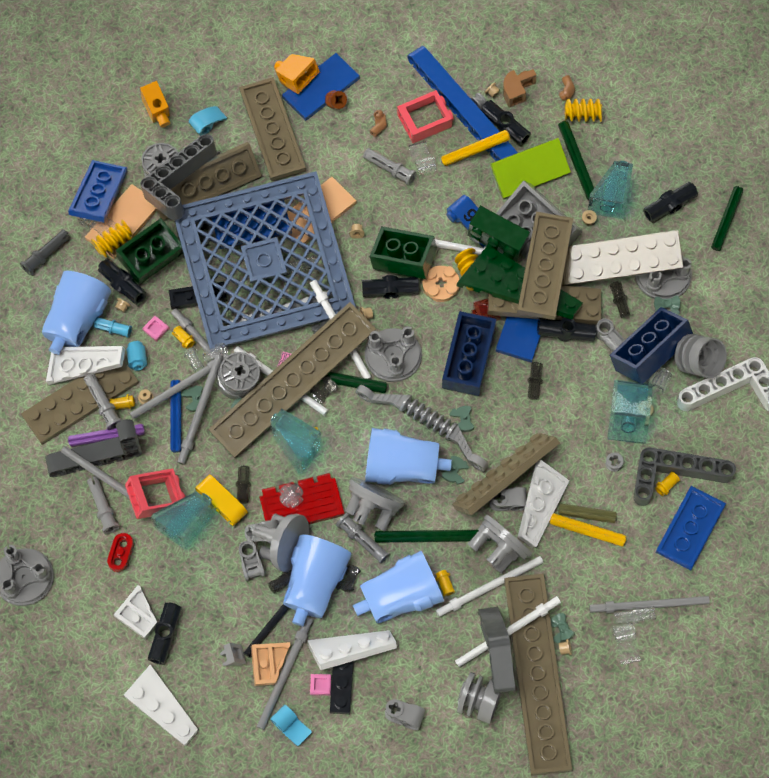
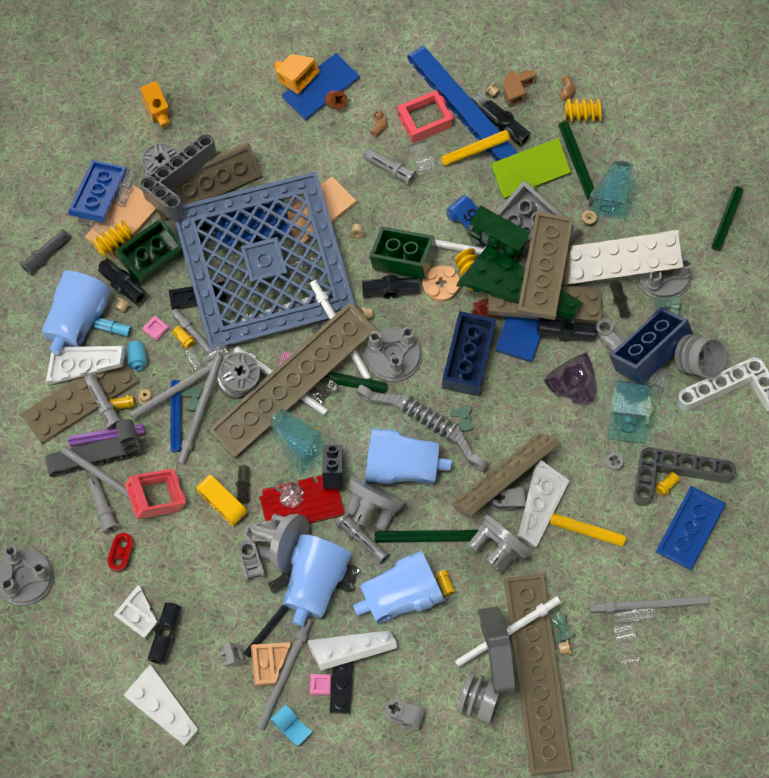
(126, 188): none -> clear pin
(184, 519): clear light blue slope -> none
(204, 119): medium azure panel -> none
(272, 129): dark tan plate -> none
(332, 467): none -> black brick
(455, 604): white bar -> none
(456, 464): sand green piece -> none
(535, 380): clear smoke axle -> none
(574, 380): none -> clear purple brick
(587, 513): olive axle -> none
(670, 202): black piece -> none

